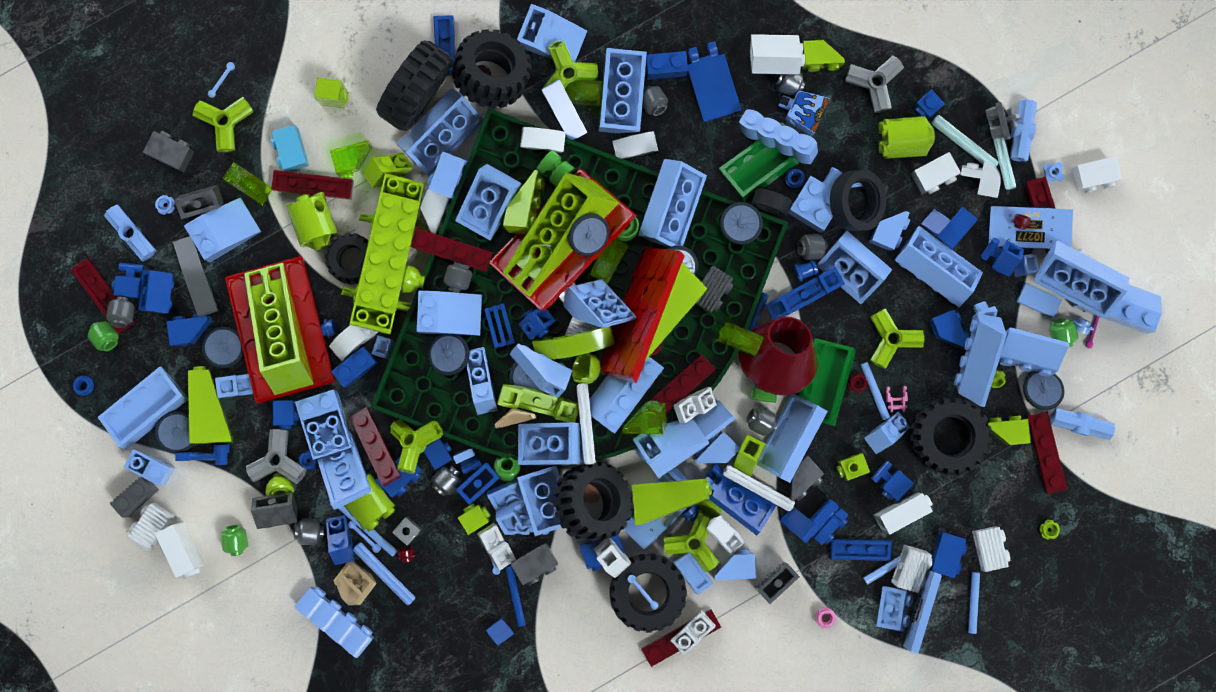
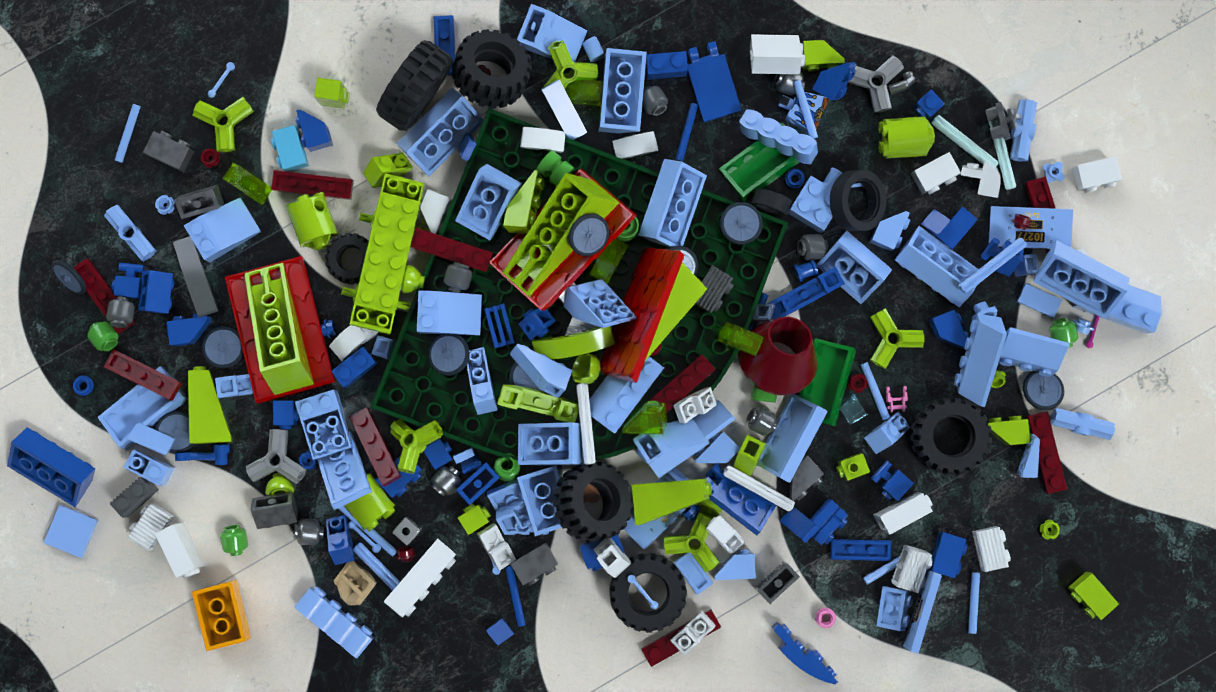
(50, 466): none -> blue slope
(68, 277): none -> wheel
(71, 531): none -> light blue tile
(127, 133): none -> light blue bar
(143, 375): none -> dark red plate
(151, 439): none -> light blue slope
(205, 157): none -> dark red plate
(221, 615): none -> light orange brick
(315, 132): none -> blue slope
(350, 158): clear neon green slope -> none
(419, 578): none -> white brick
(447, 174): light blue brick -> none
(466, 146): none -> blue tile
(514, 416): tan slope -> none
(593, 49): none -> light blue brick
(686, 132): none -> blue bar
(763, 312): none -> sand blue slope
(805, 109): none -> light blue bar
(808, 661): none -> blue slope
(833, 81): none -> blue slope
(853, 409): none -> clear light blue slope
(904, 84): none -> flat silver arm
(992, 265): none -> light blue axle
(1029, 463): none -> light blue slope
(1093, 596): none -> lime brick

